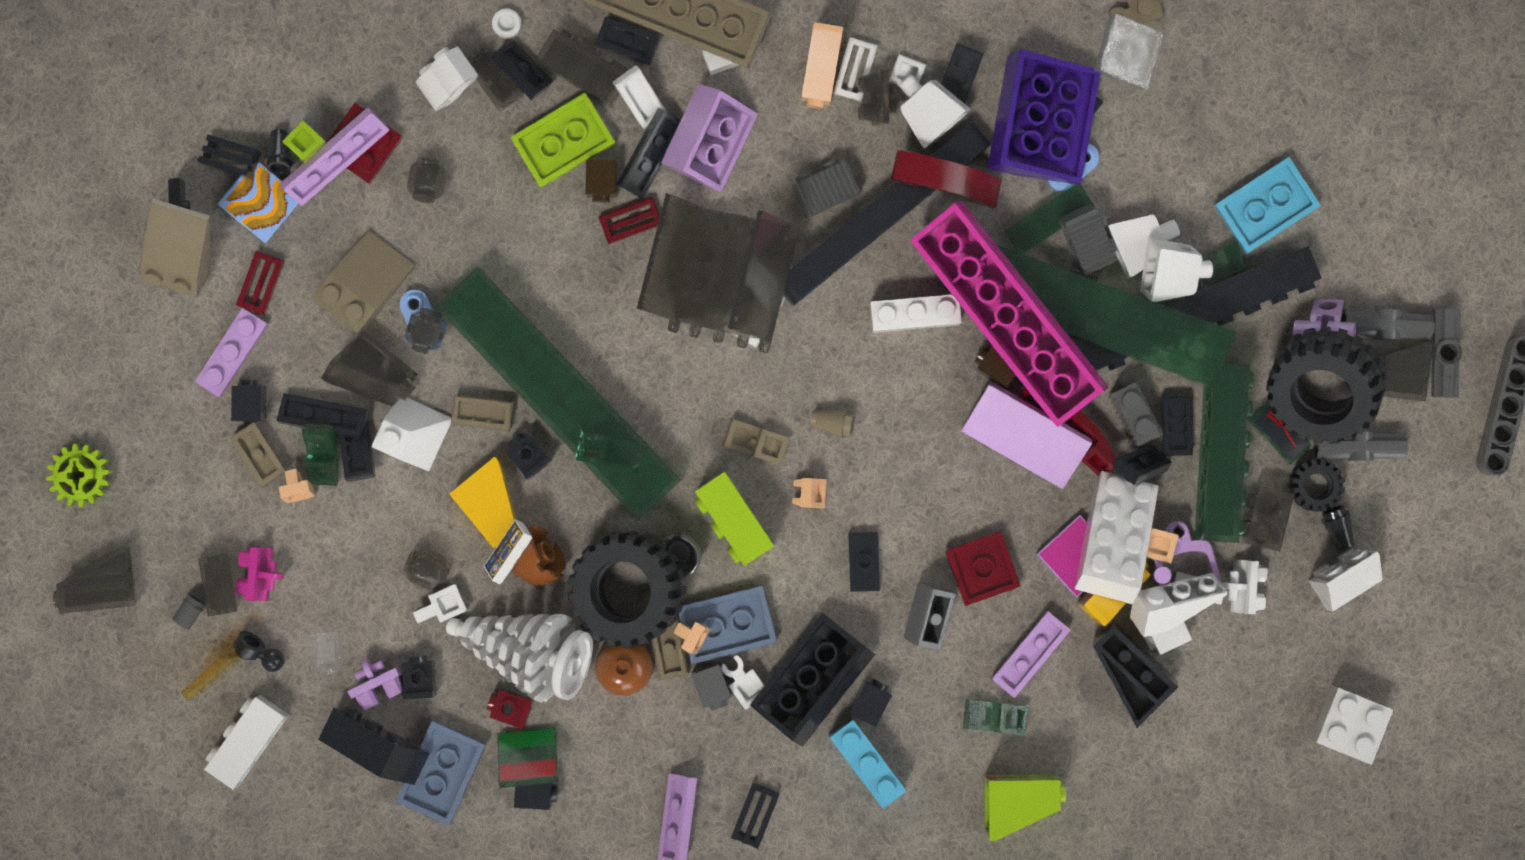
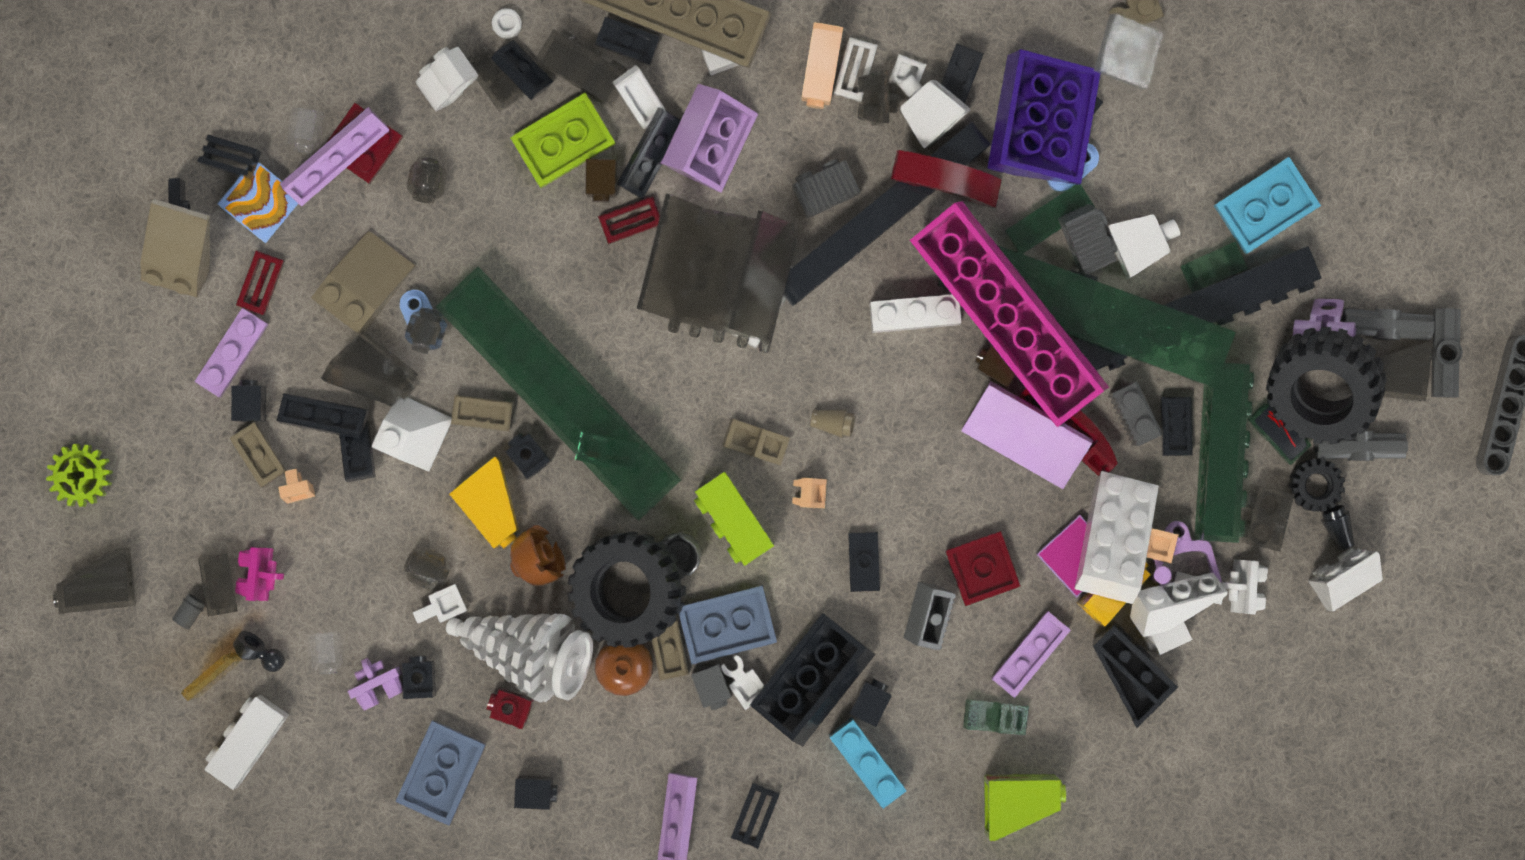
(278, 155): black cone -> none
(304, 141): lime plate -> none
(322, 454): clear green slope -> none
(372, 746): black wedge -> none
(507, 551): tile -> none
(527, 757): tile -> none
(693, 636): light nougat tile -> none
(1142, 464): black plate -> none
(1172, 270): white torso -> none
(1351, 724): white brick -> none

